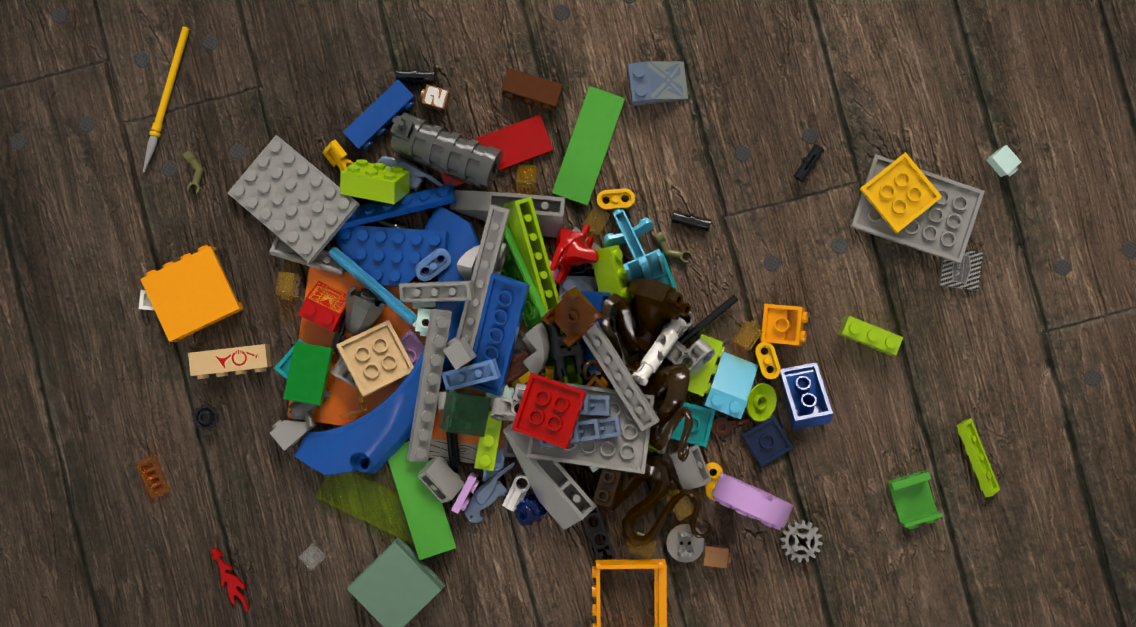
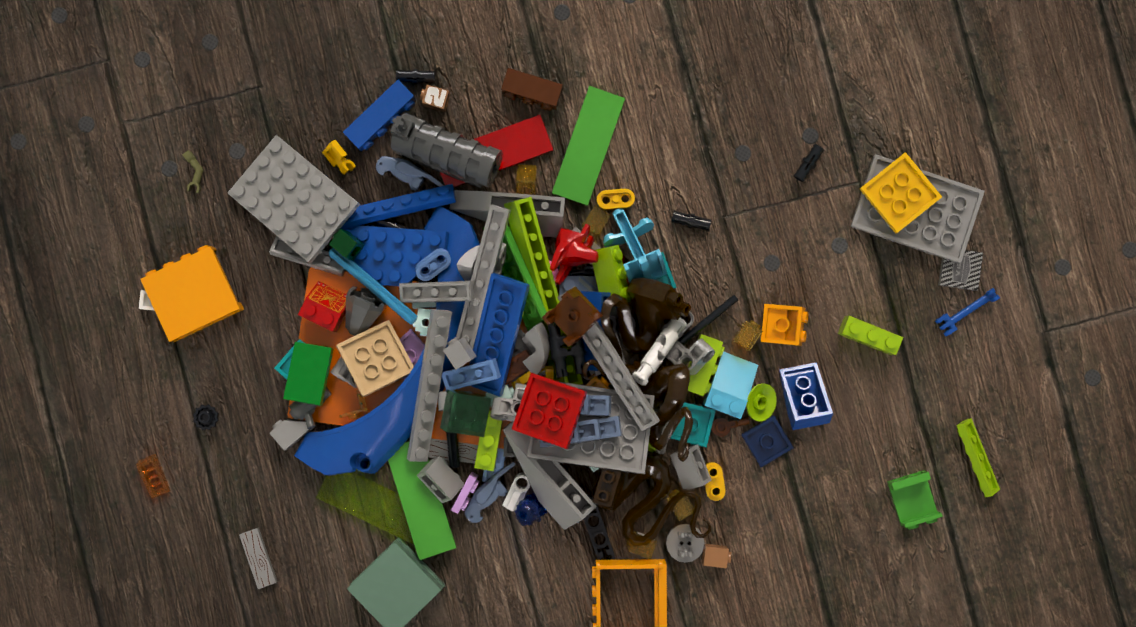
(157, 125): yellow piece -> none
(229, 360): tan brick -> none
(232, 580): red piece -> none
(258, 558): none -> light grey tile
(288, 285): clear yellow brick -> none
(312, 556): clear tile -> none
(339, 337): black axle -> none
(346, 244): none -> dark green brick
(375, 181): lime brick -> none
(657, 82): sand blue slope -> none
(668, 252): olive arm -> none
(751, 501): lavender brick -> none
(769, 359): yellow plate -> none
(794, 545): light grey gear -> none
(950, 321): none -> blue hinge
(1004, 161): light aqua brick -> none

